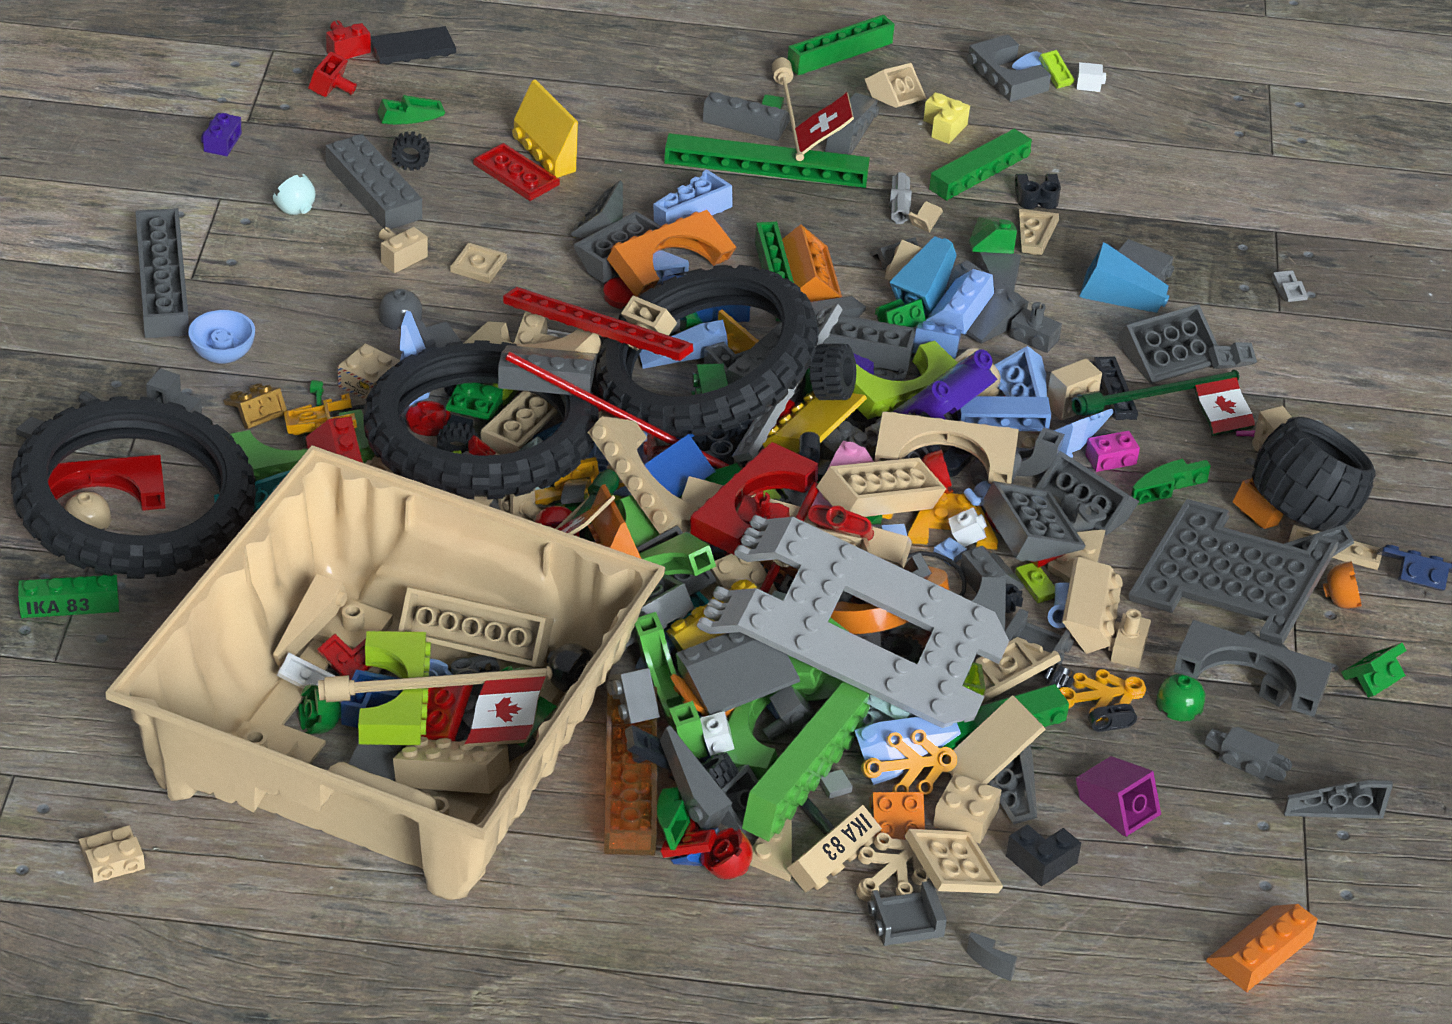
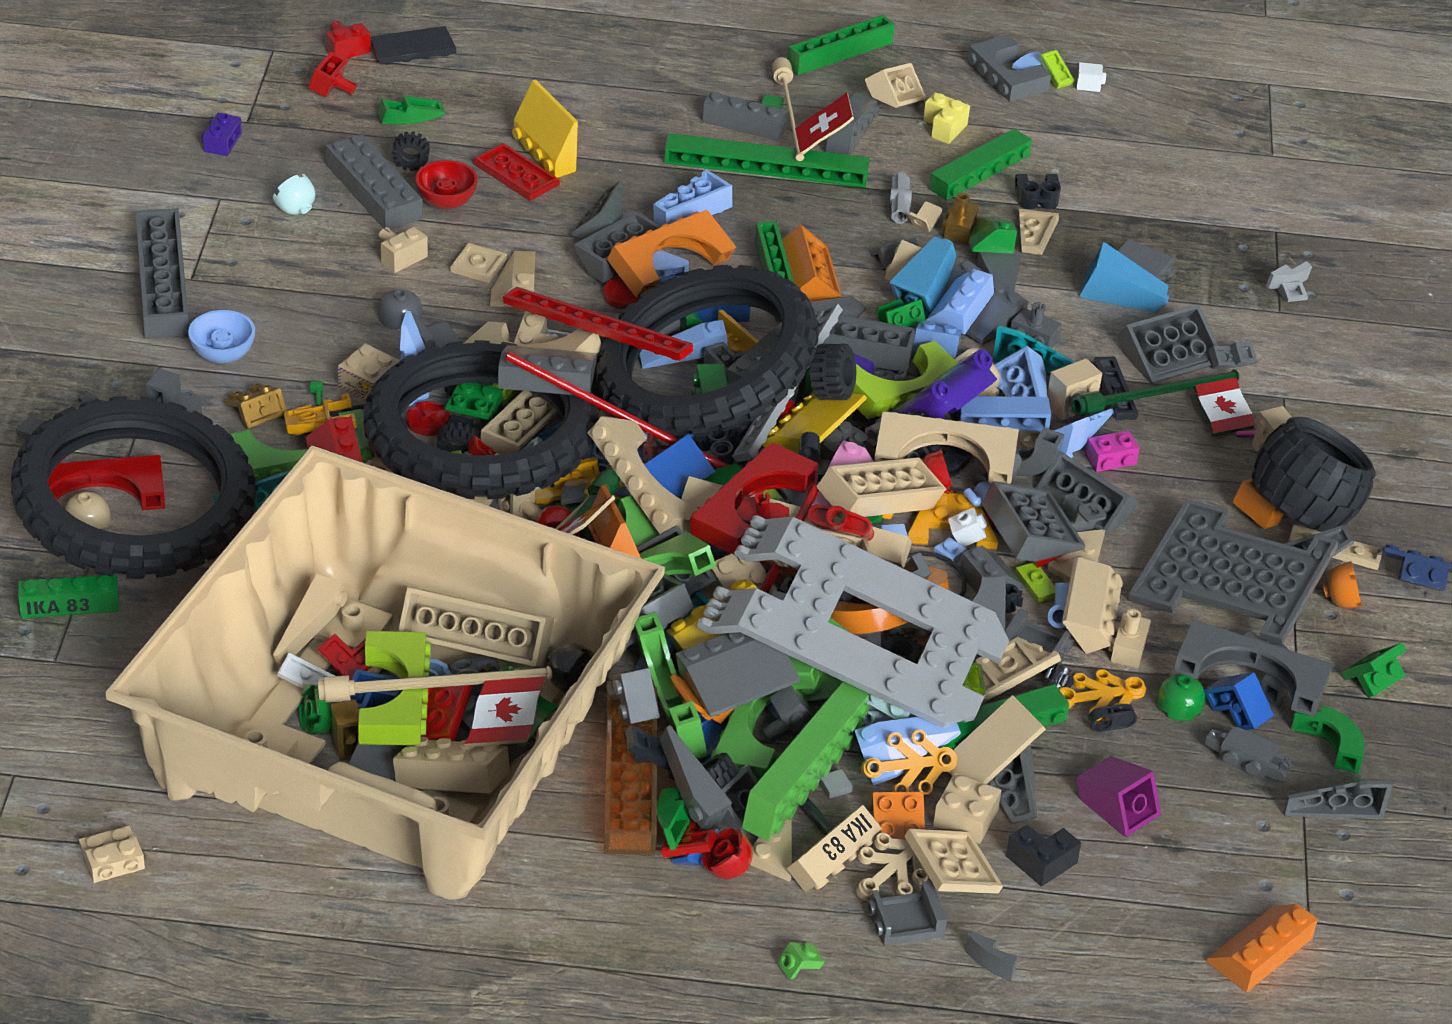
(345, 728): none -> pearl gold brick
(446, 183): none -> red piece
(517, 273): none -> tan wedge
(648, 316): tan brick -> none
(718, 738): white brick -> none
(798, 957): none -> bright green bracket
(960, 219): none -> pearl gold brick
(1010, 341): none -> teal wedge
(1168, 477): green slope -> none
(1242, 697): none -> blue brick
(1286, 274): none -> light grey slope
(1339, 732): none -> green arch

